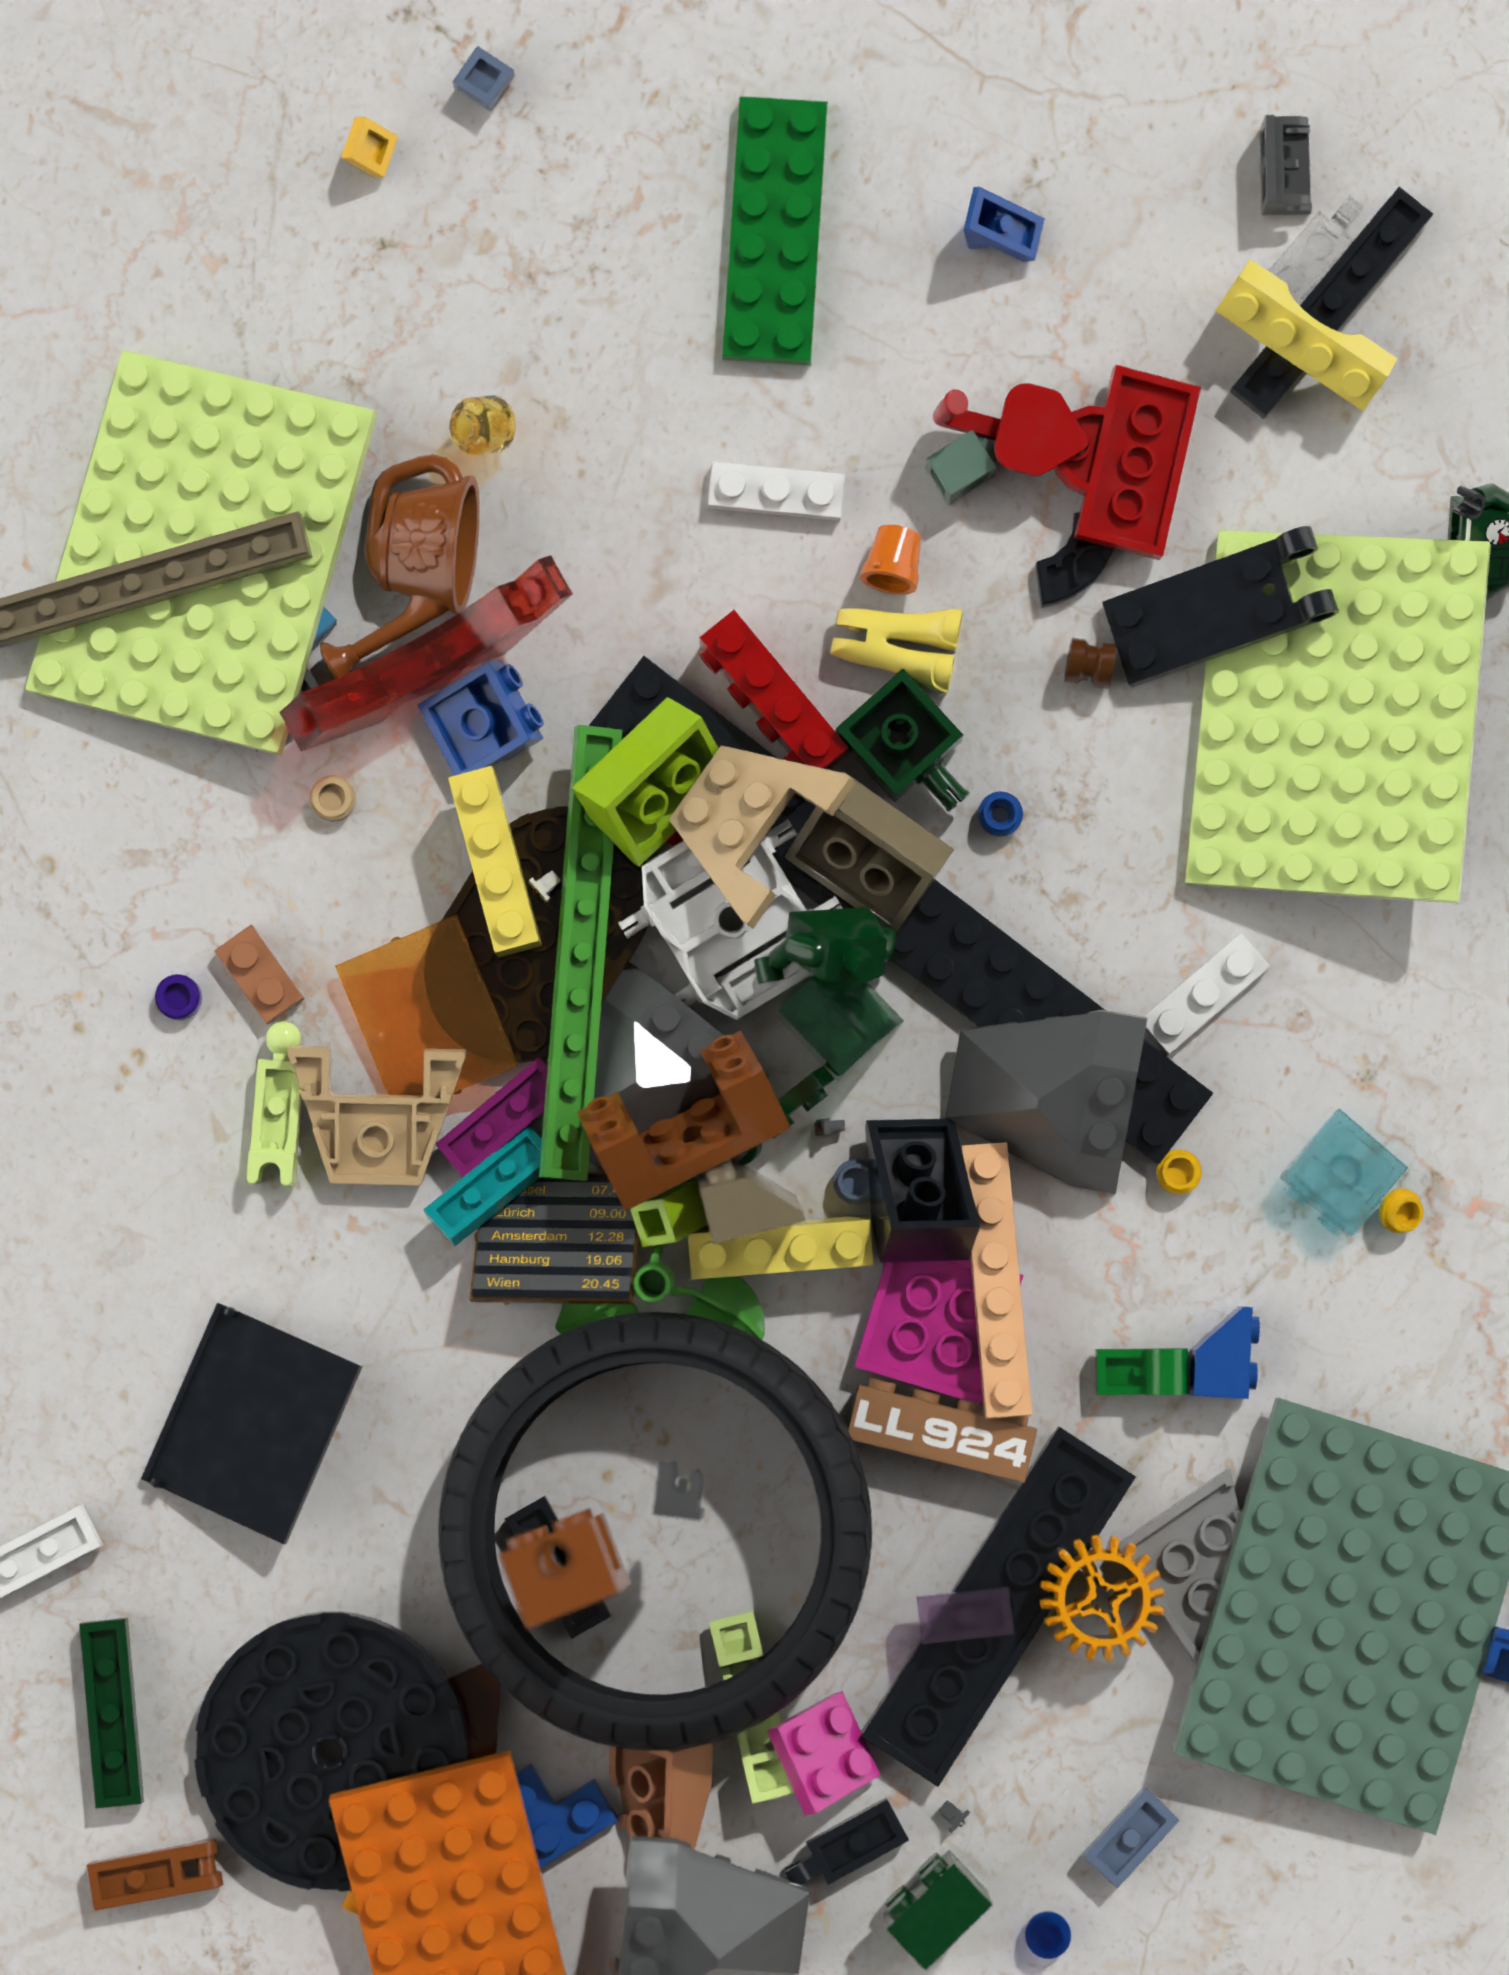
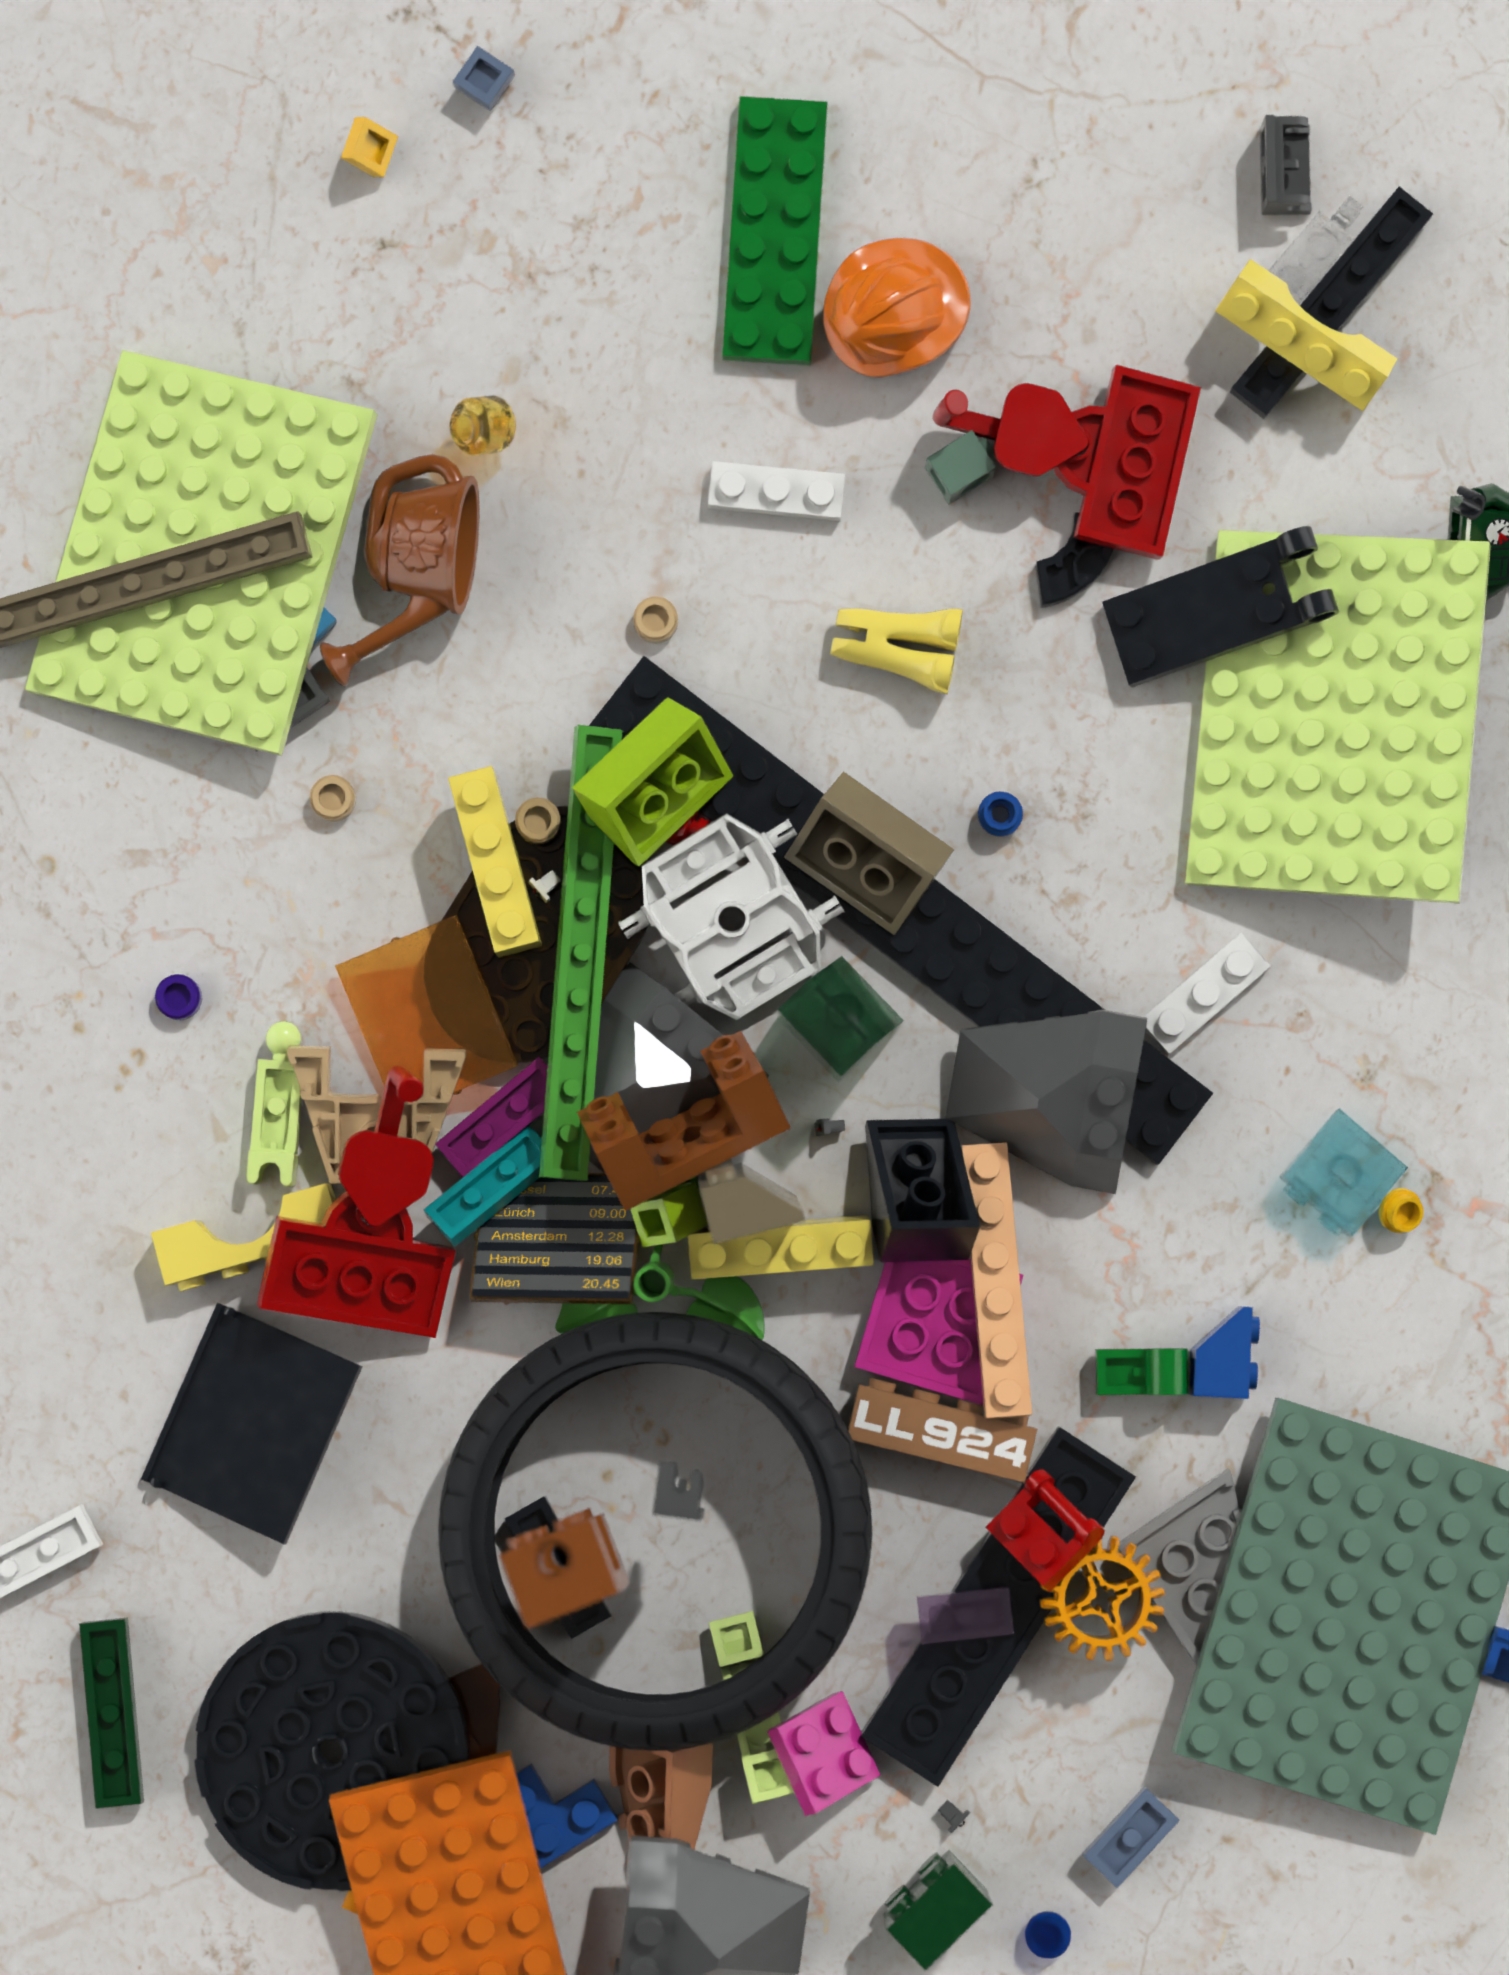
(153, 1875): dark orange plate -> none
(192, 1251): none -> light yellow arch
(259, 974): nougat plate -> none
(371, 1268): none -> red plate
(430, 661): clear red arch -> none
(482, 718): blue plate -> none
(538, 820): none -> tan tile
(655, 619): none -> tan tile
(736, 807): tan wing -> none
(771, 694): red brick -> none
(806, 1094): dark green plate -> none
(831, 946): dark green torso -> none
(850, 1844): black plate -> none
(852, 1182): sand blue plate -> none
(893, 560): orange piece -> none
(895, 306): none -> orange piece
(899, 765): dark green brick -> none
(1002, 225): blue slope -> none
(1035, 1541): none -> red plate
(1090, 661): reddish brown wheel -> none
(1179, 1172): yellow plate -> none

